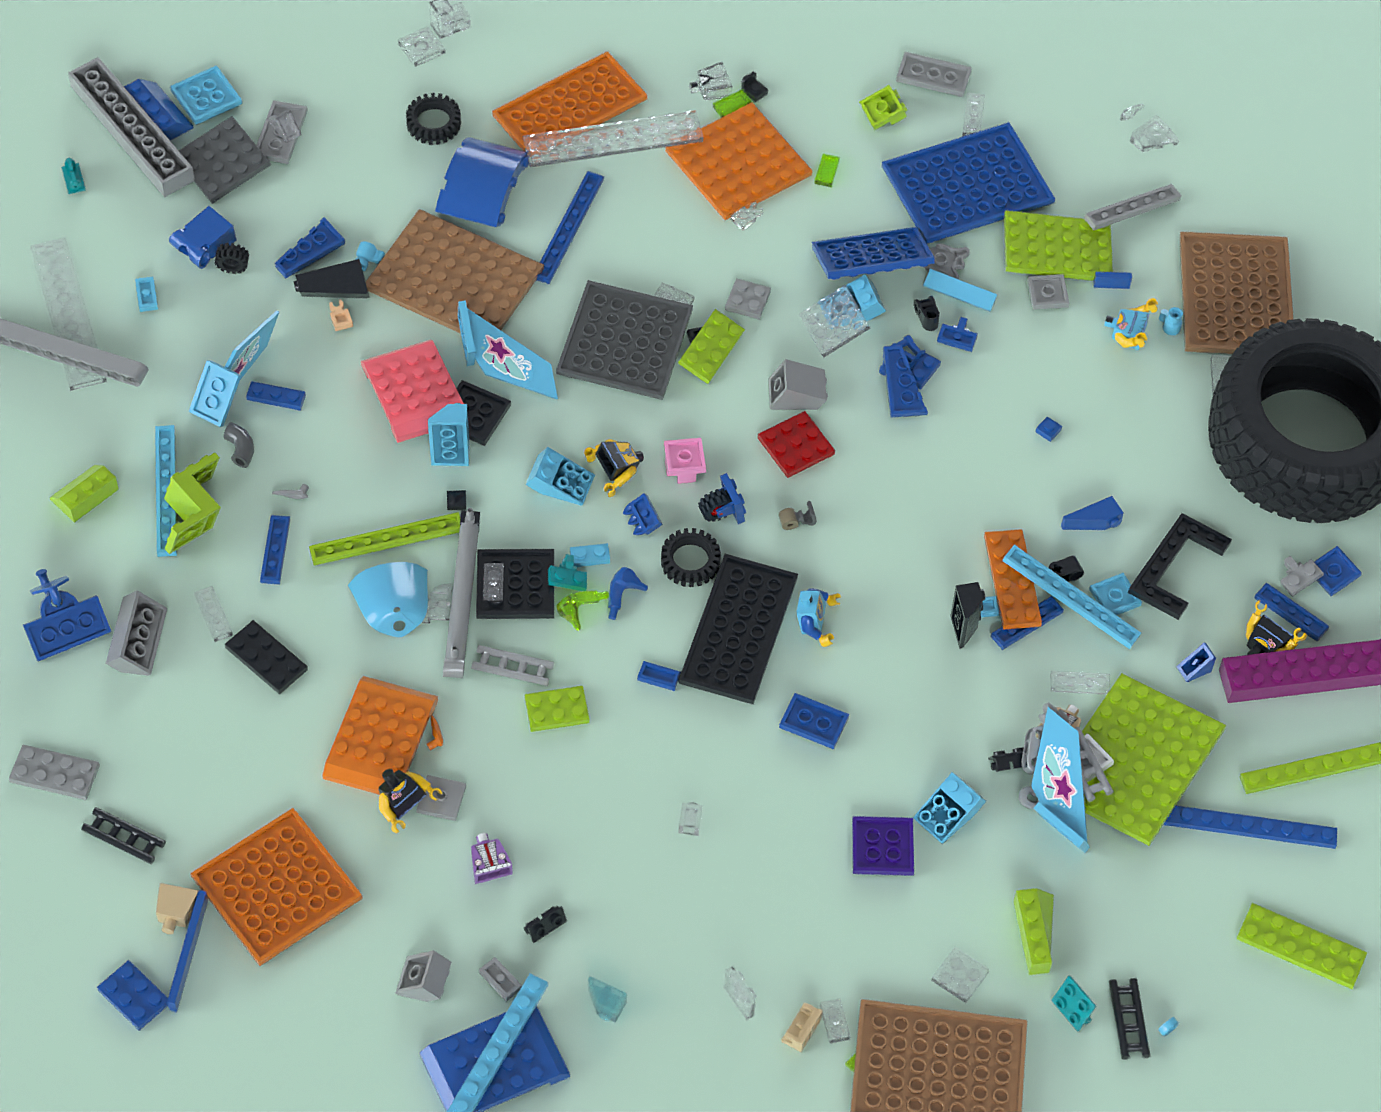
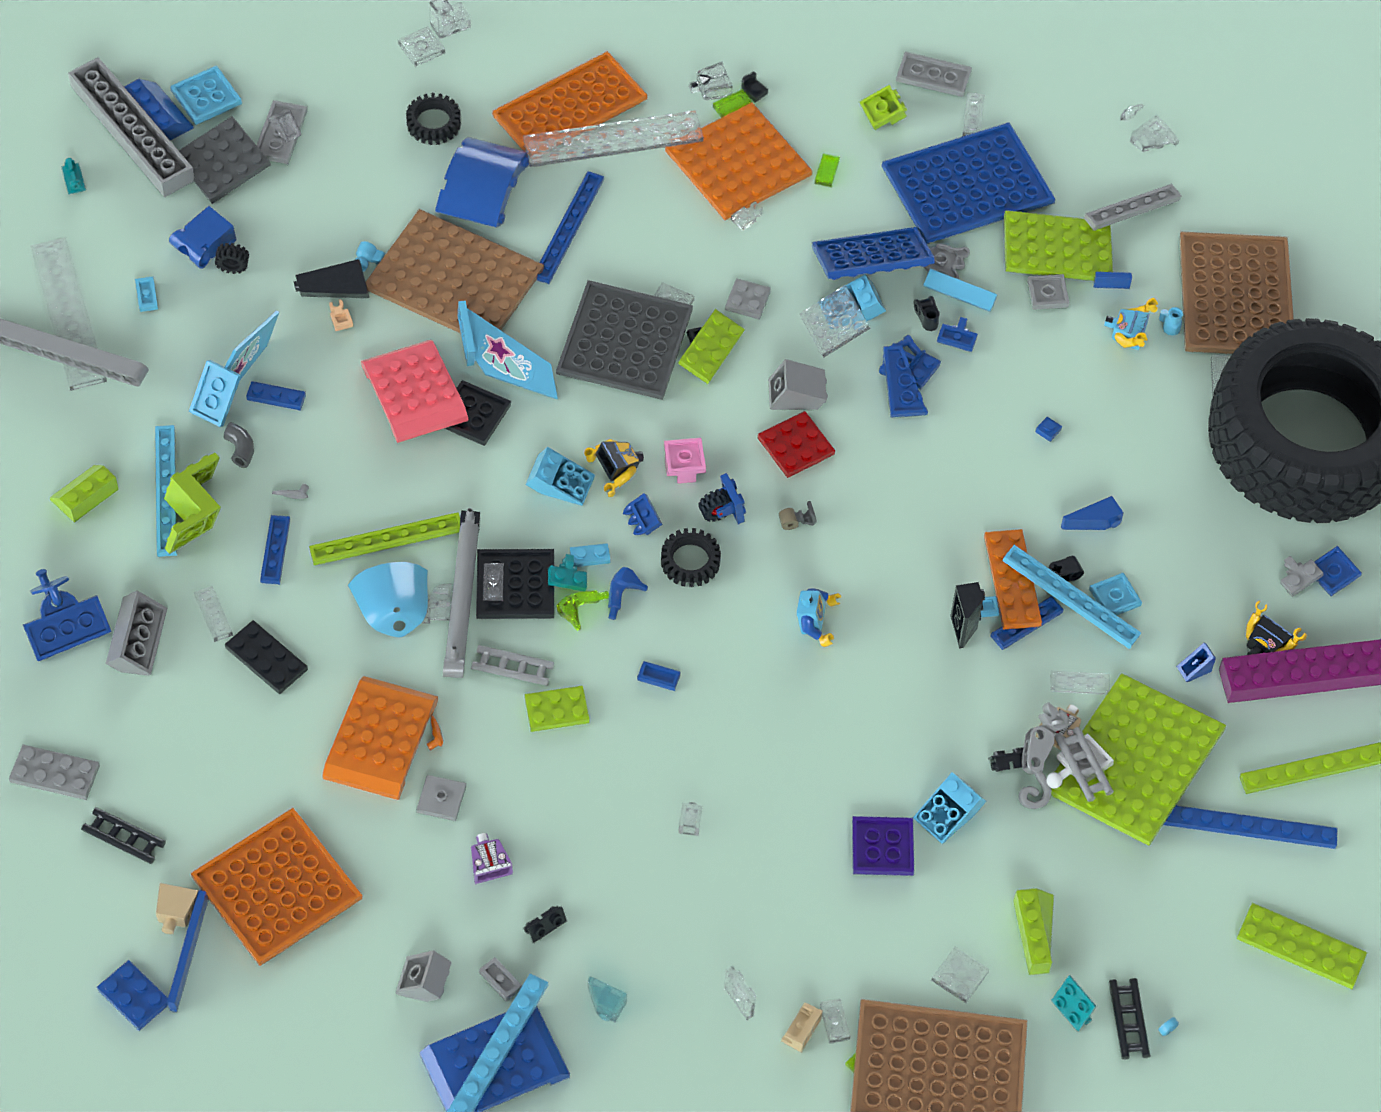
(317, 244): blue wing -> none
(400, 794): torso -> none
(449, 436): medium azure slope -> none
(456, 500): black tile -> none
(738, 629): black plate -> none
(814, 721): blue plate -> none
(1059, 780): piece -> none
(1145, 584): black plate -> none
(1291, 612): blue tile -> none

